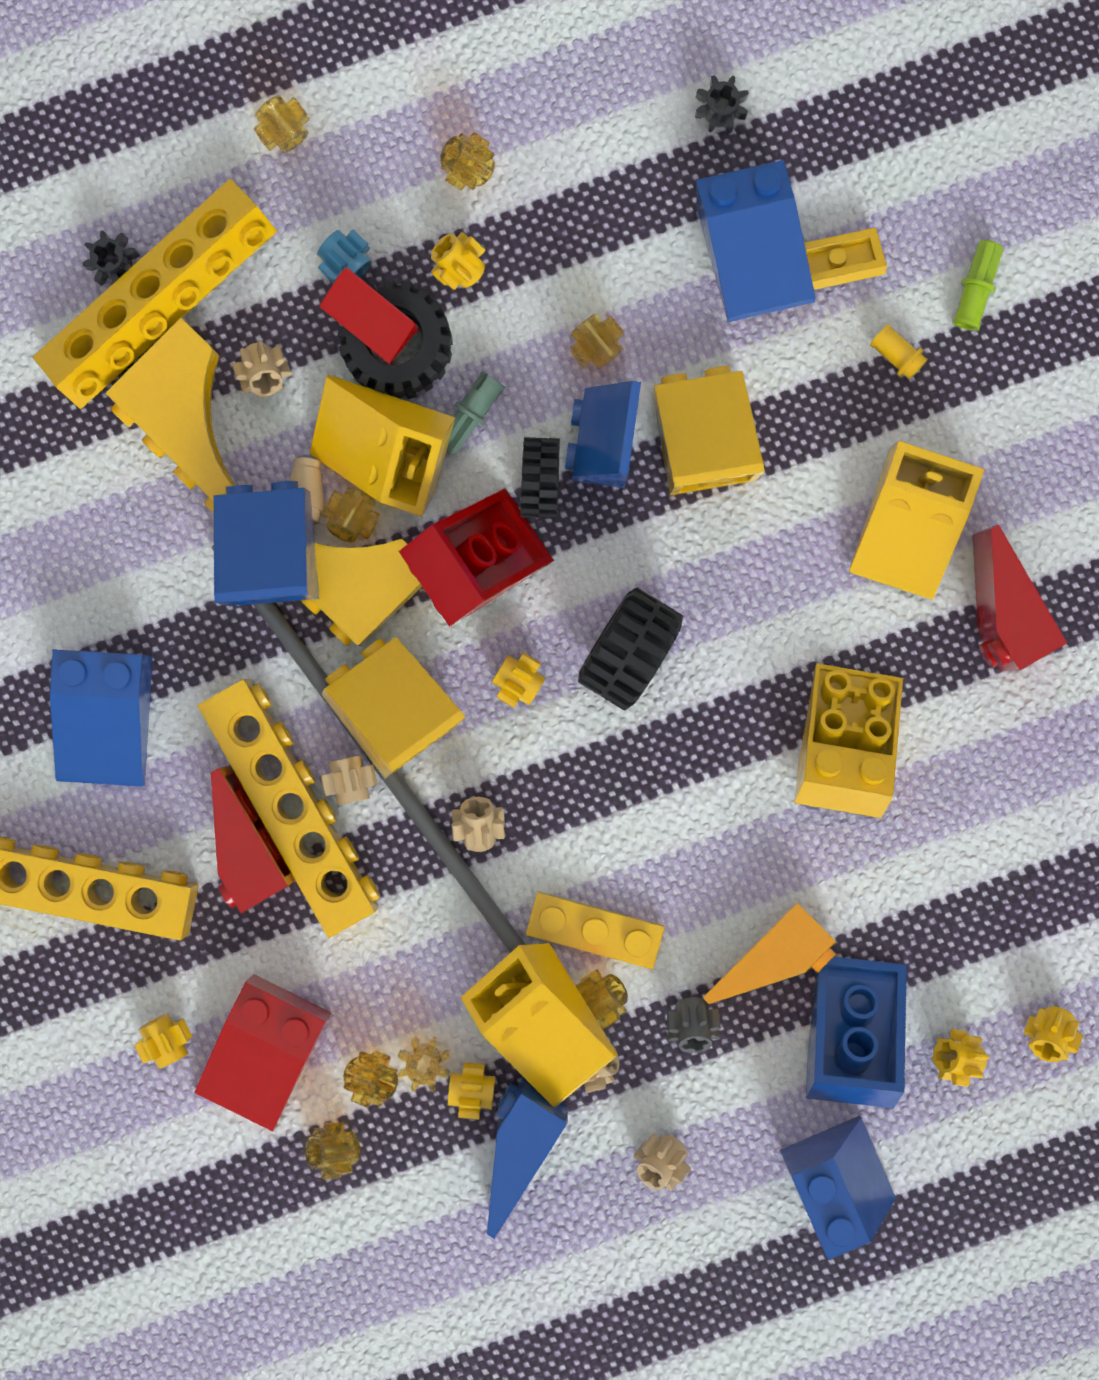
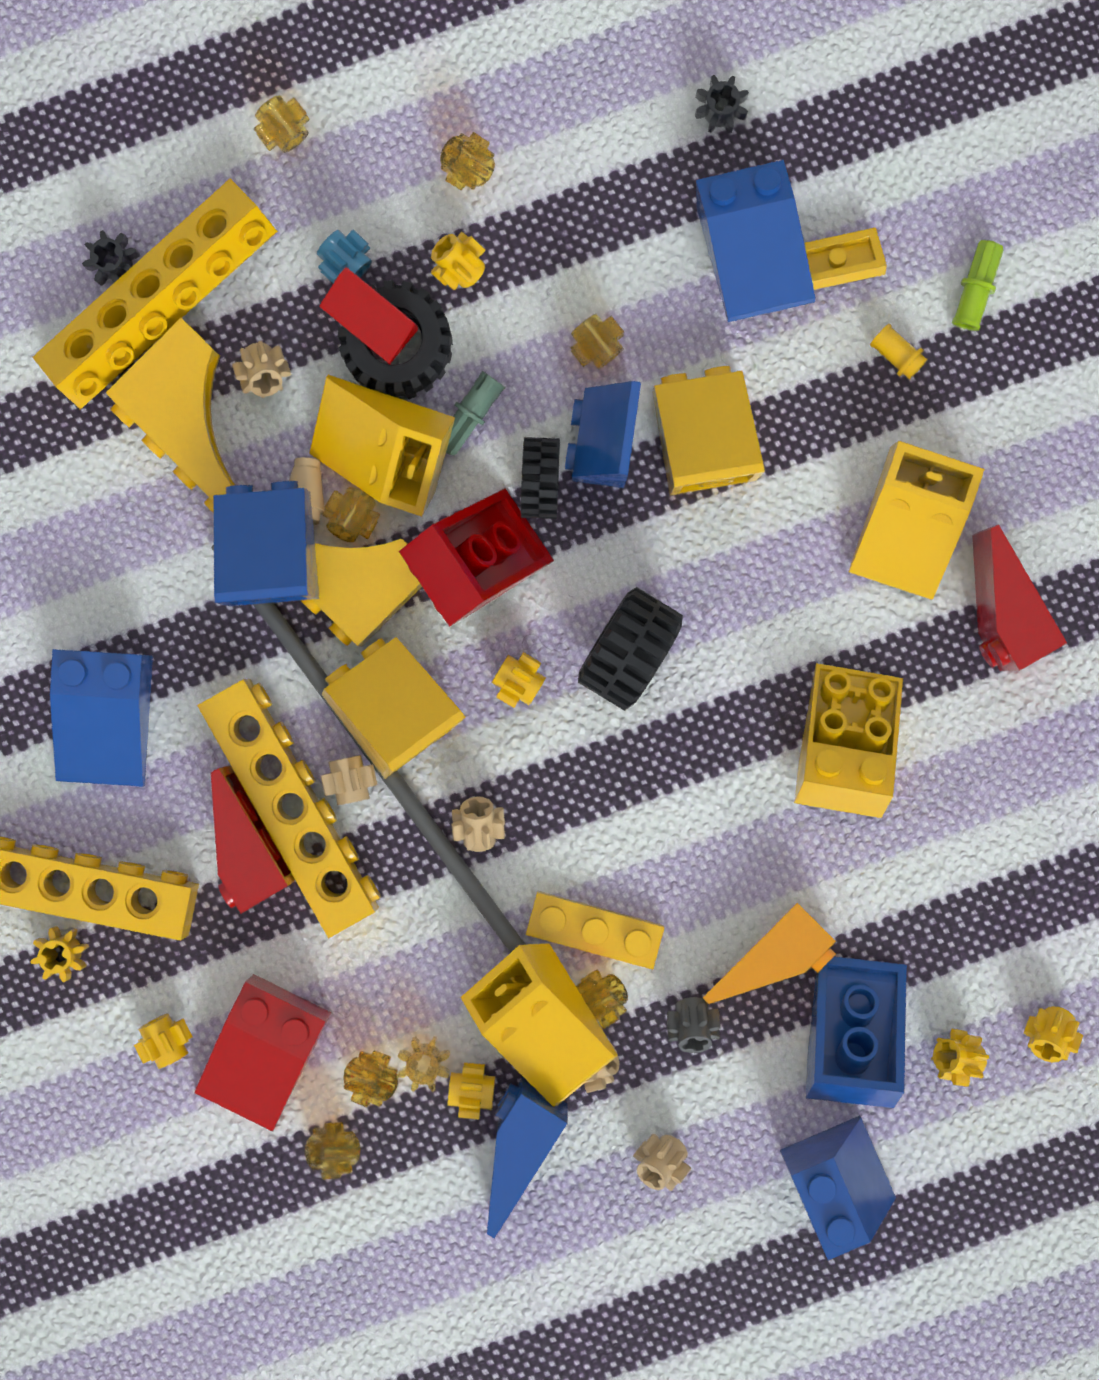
(47, 955): none -> yellow gear

